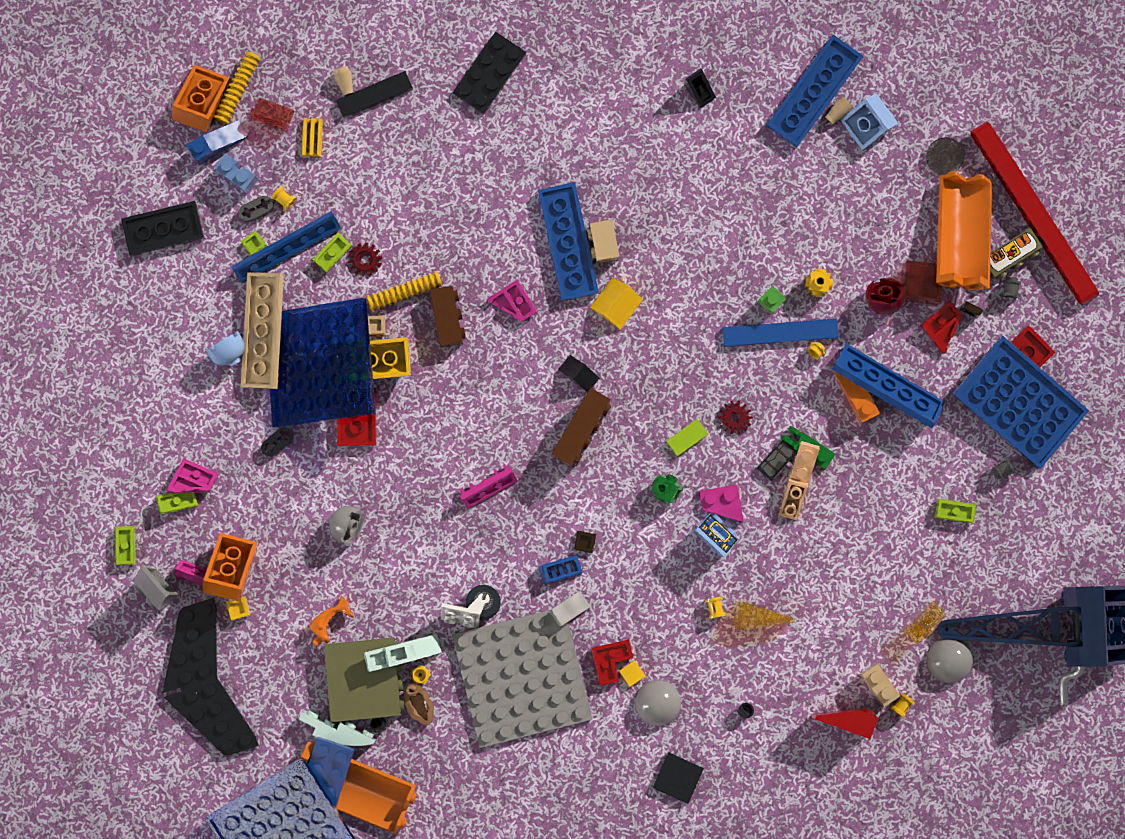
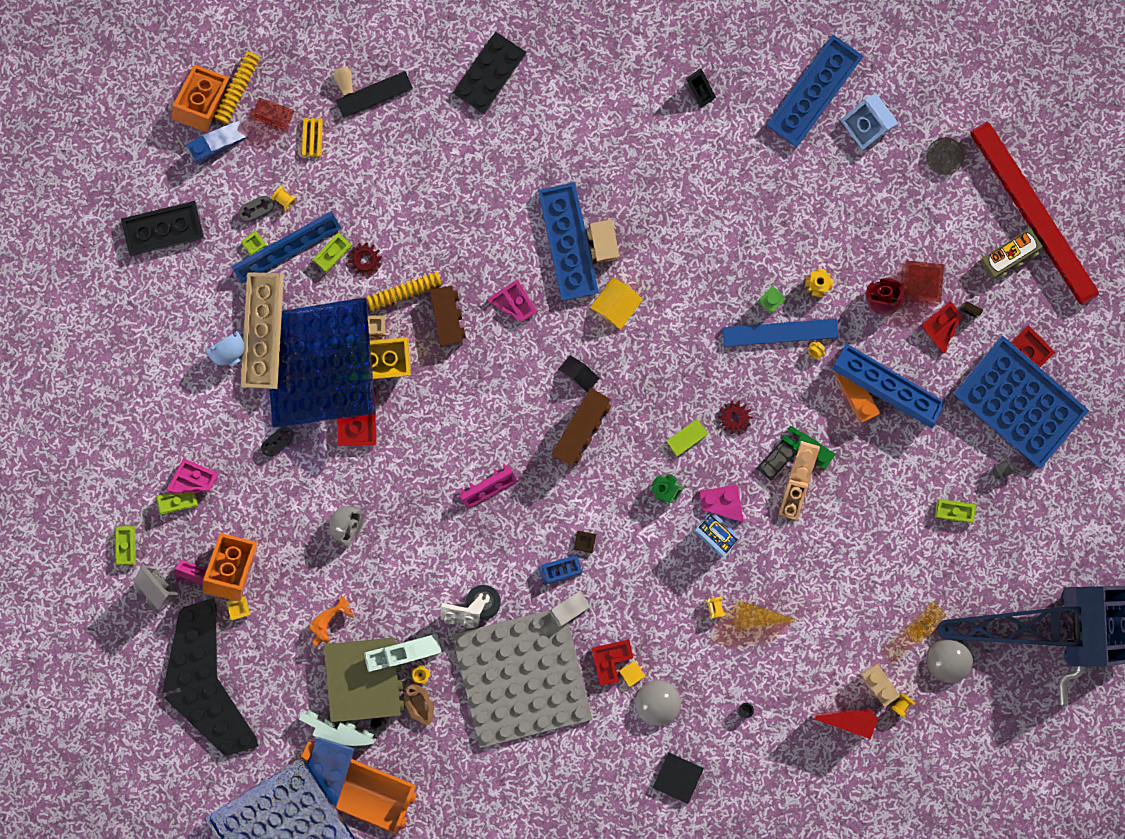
(240, 178): medium blue brick -> none
(839, 110): tan cone -> none
(964, 231): orange cylinder -> none
(1011, 288): dark grey brick -> none

